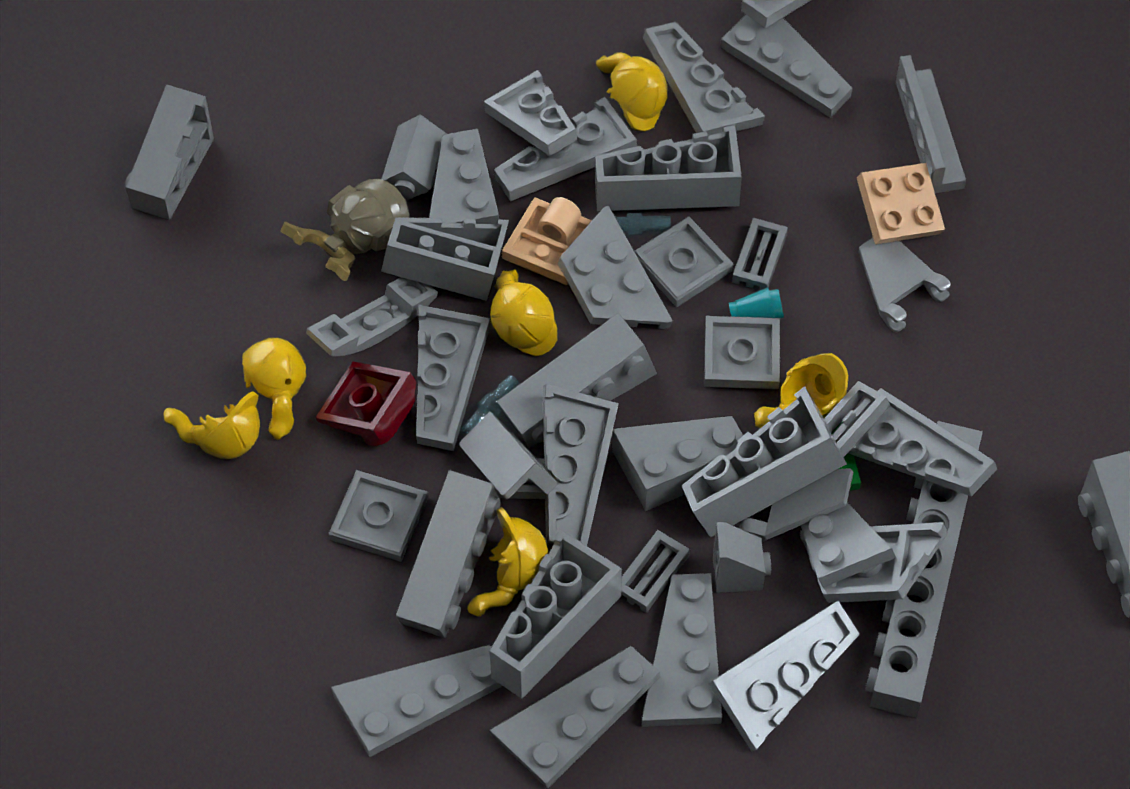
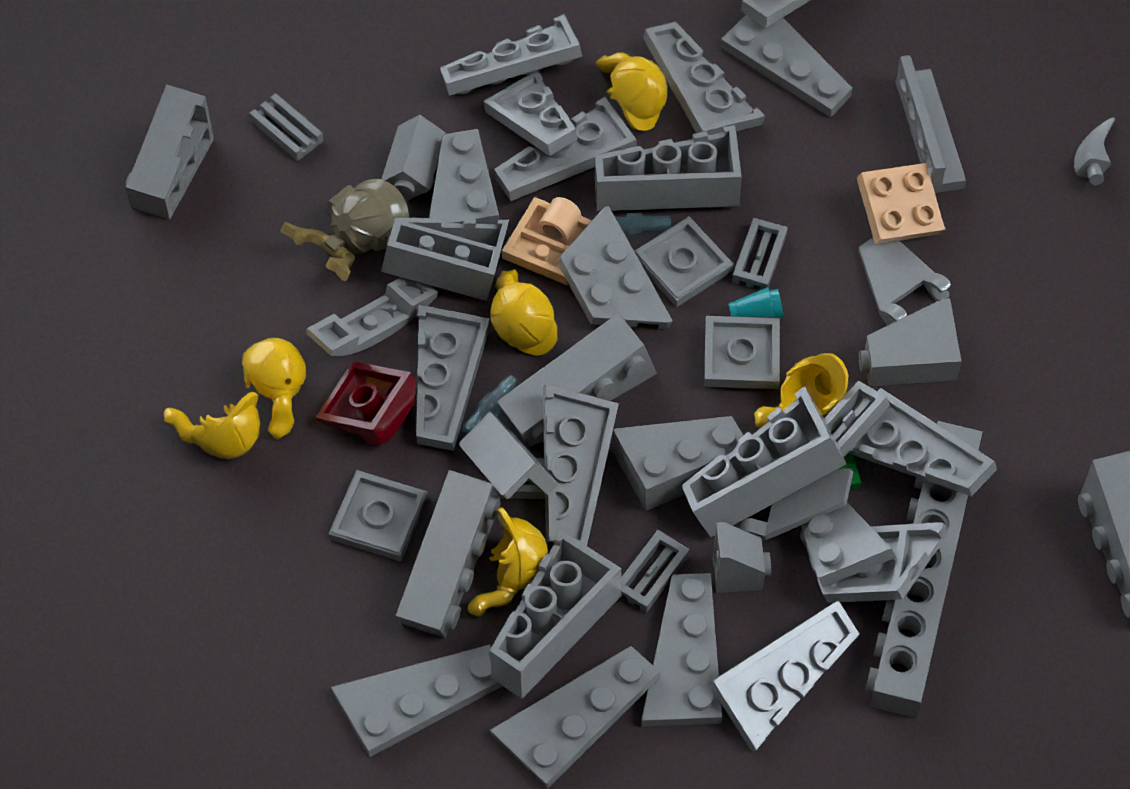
(296, 118): none -> light grey tile
(510, 58): none -> light grey wing
(914, 349): none -> light grey slope
(1091, 155): none -> light grey bar

